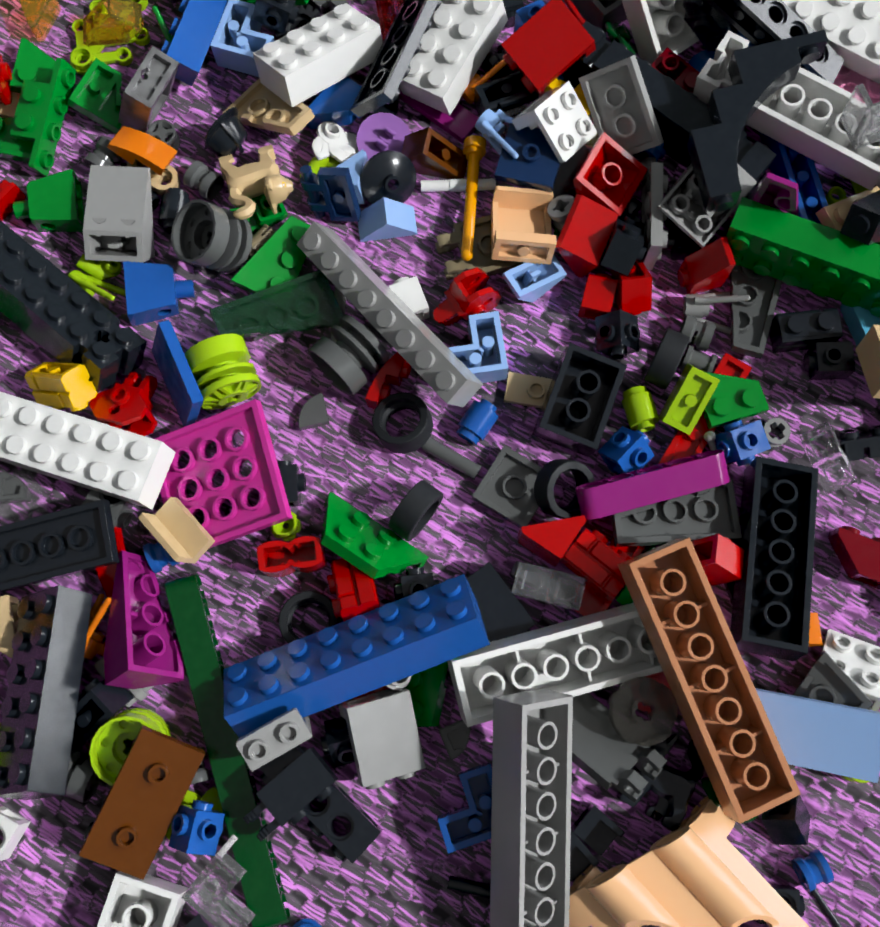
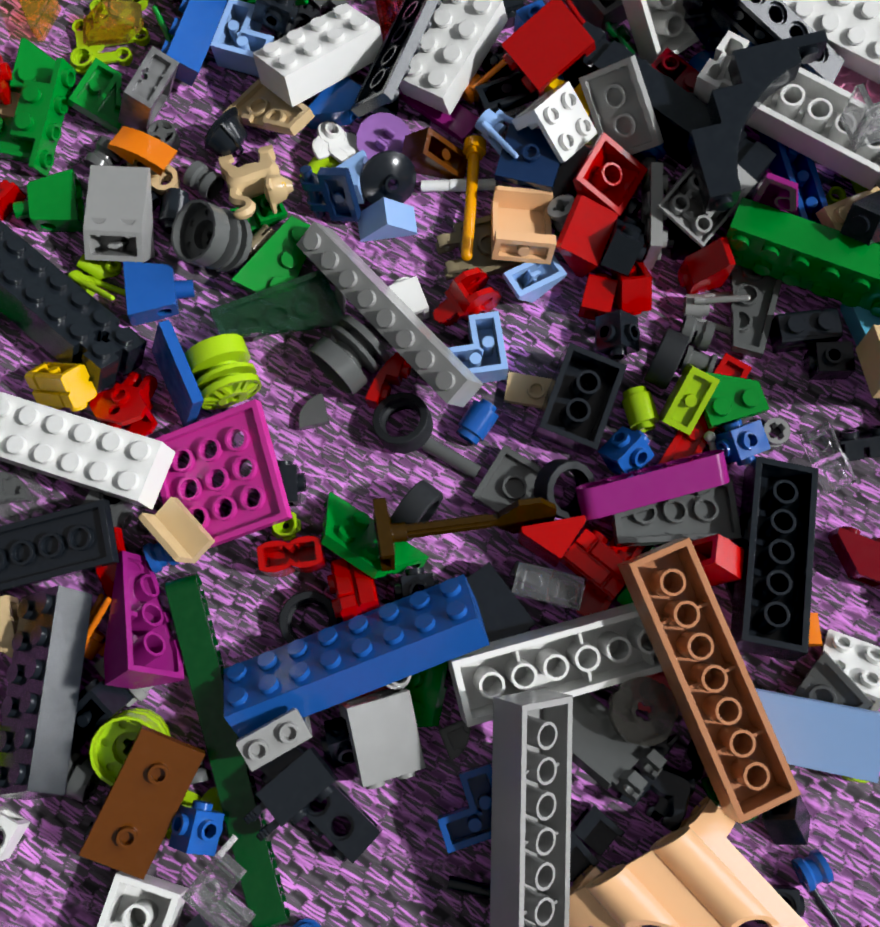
(510, 519): none -> dark brown piece

